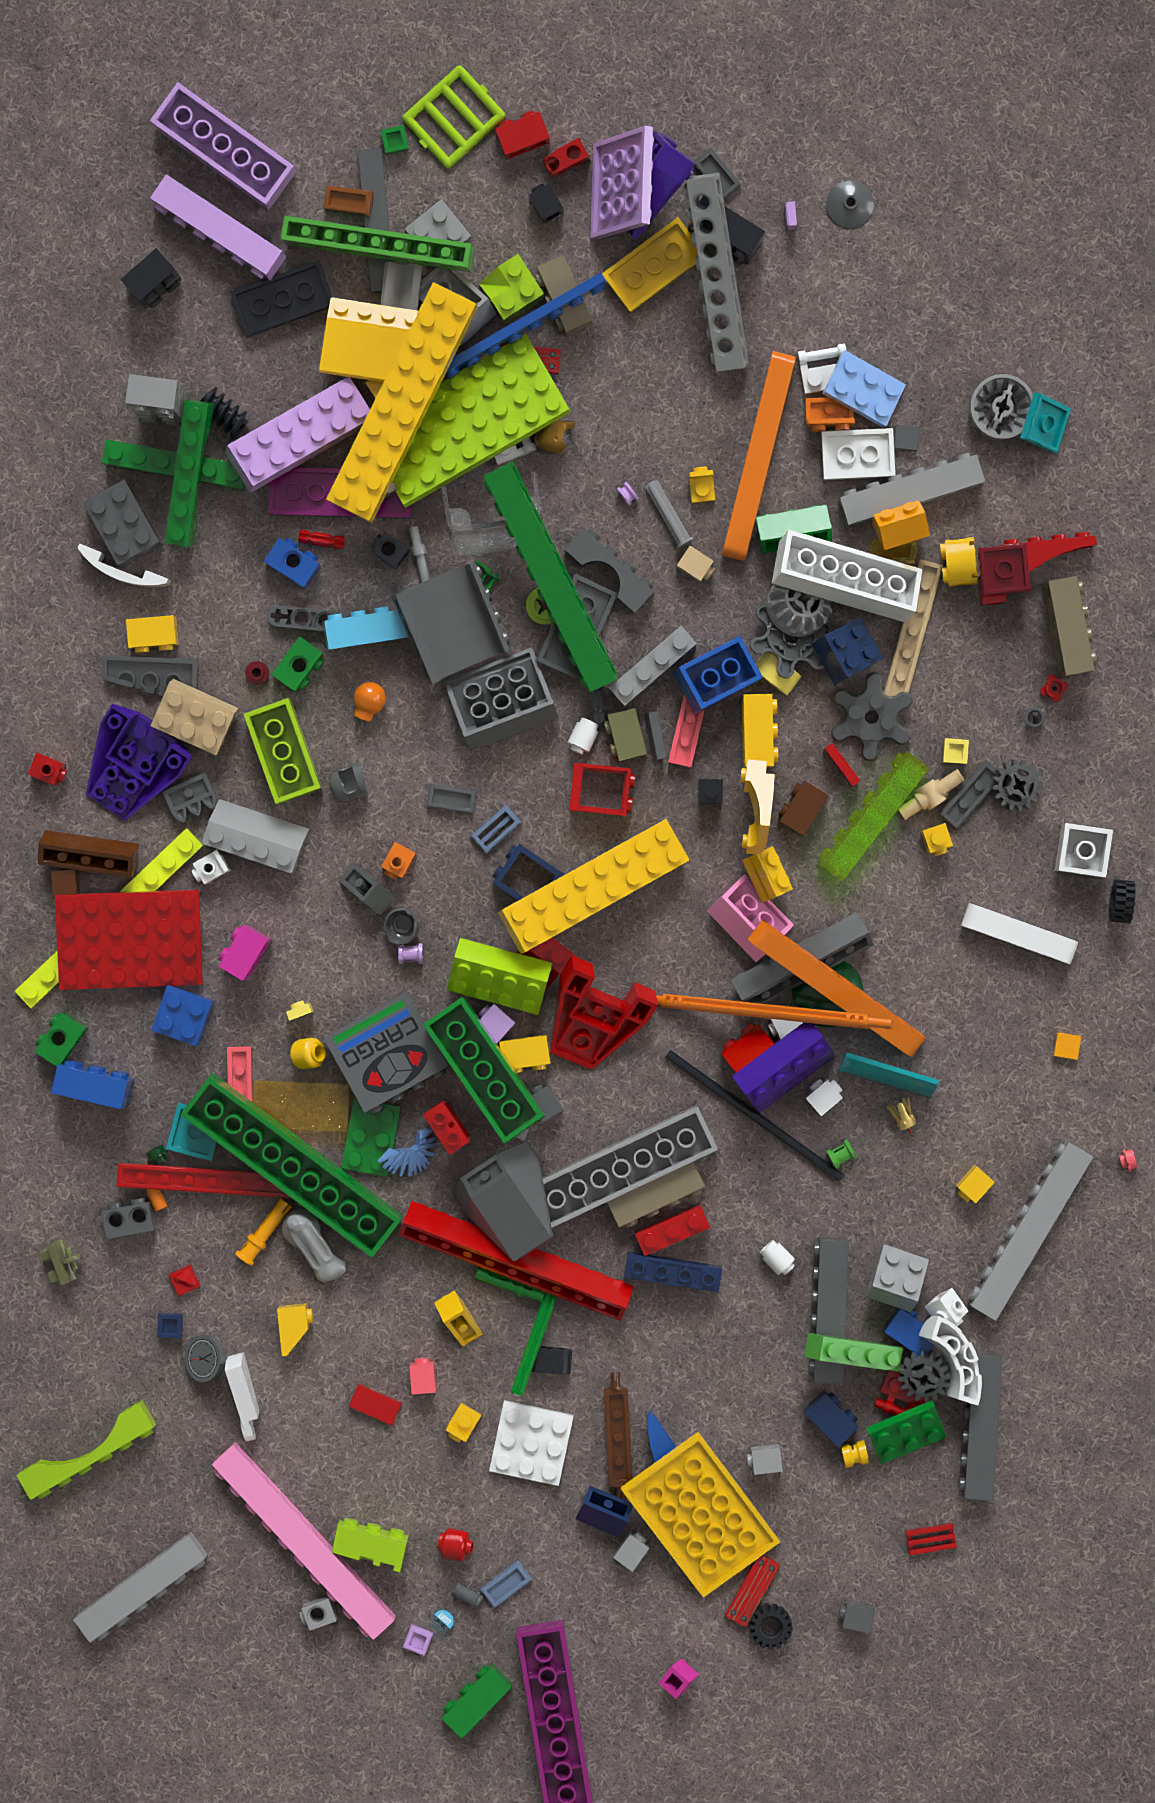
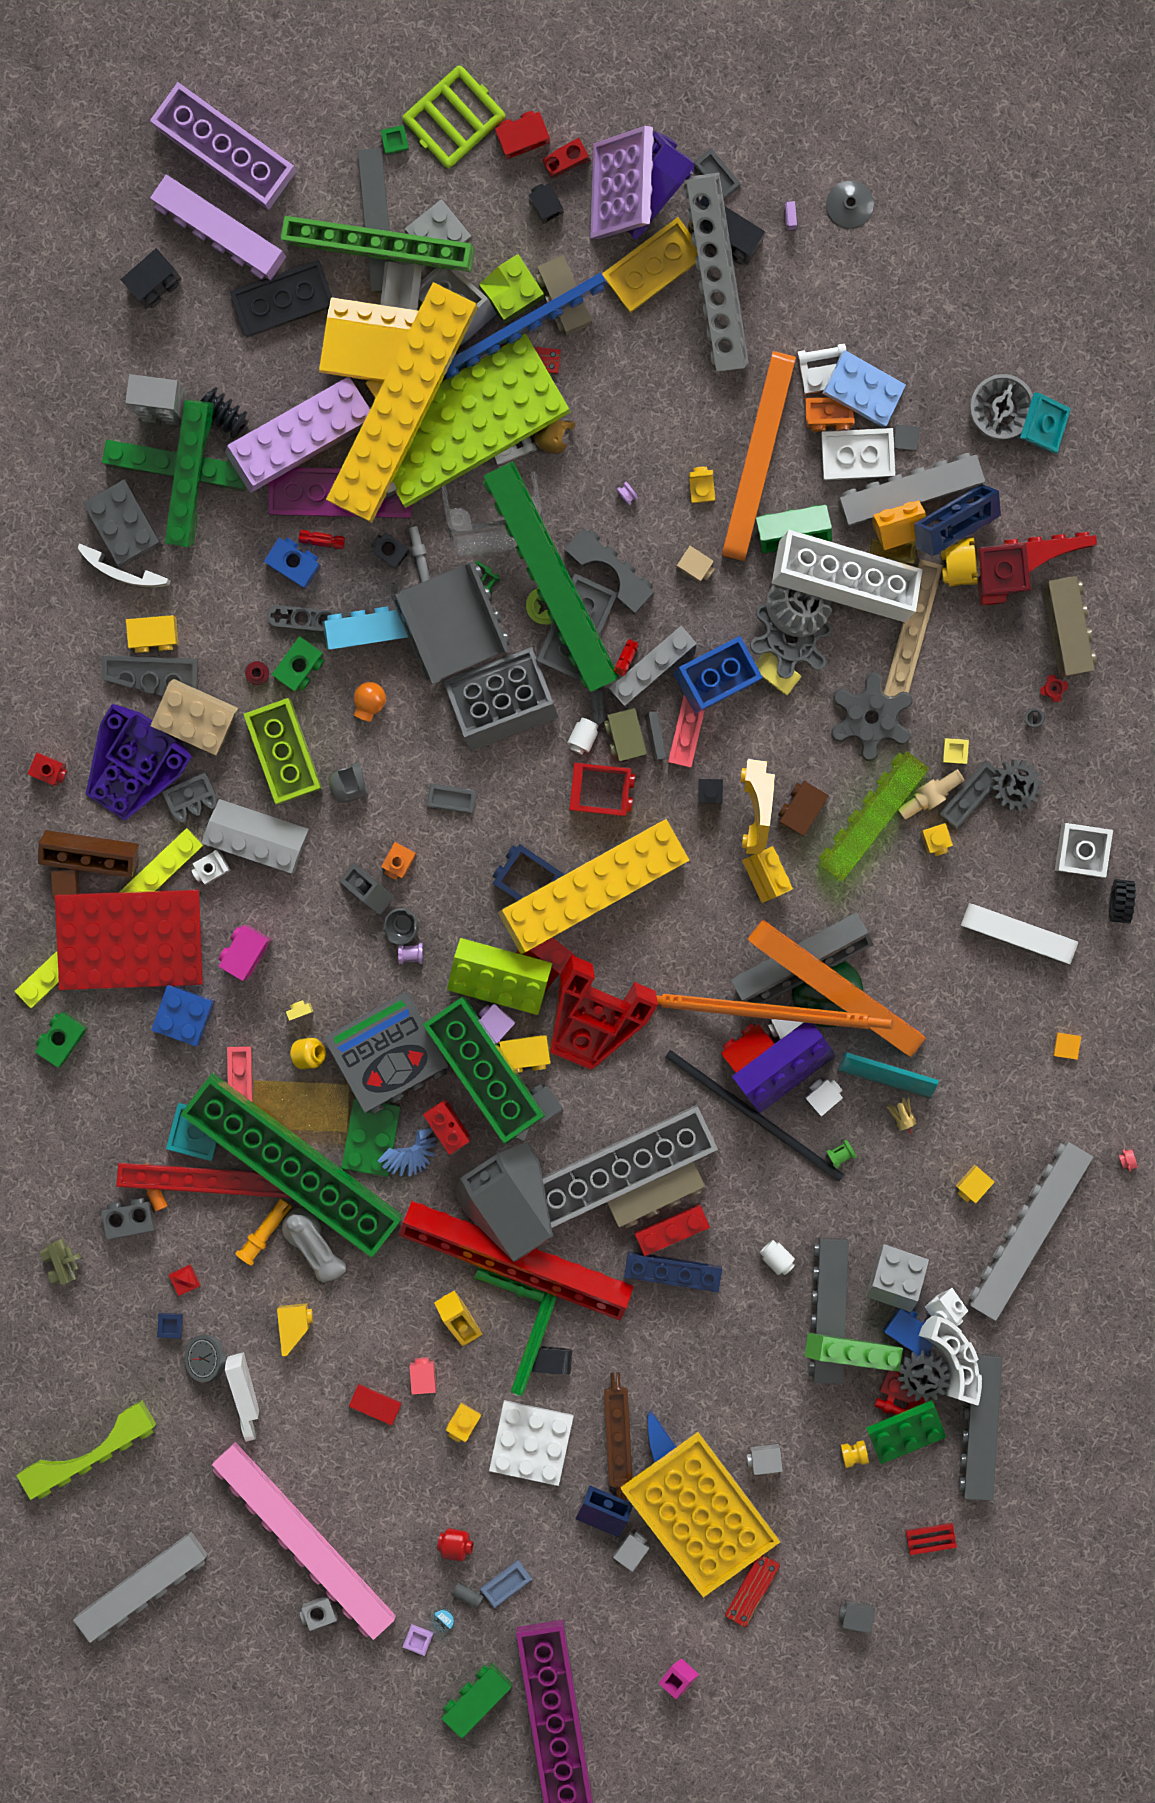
(92, 1084): blue brick -> none
(157, 1154): dark green plate -> none
(348, 200): dark orange tile -> none
(370, 1543): lime wedge -> none
(511, 816): sand blue tile -> none
(626, 657): none -> red axle
(668, 514): light grey axle -> none
(741, 911): bright pink slope -> none
(759, 728): yellow brick -> none
(776, 1639): black tyre -> none
(832, 1418): dark blue brick -> none
(841, 764): red tile -> none
(847, 651): dark blue brick -> none
(957, 520): none -> dark blue brick

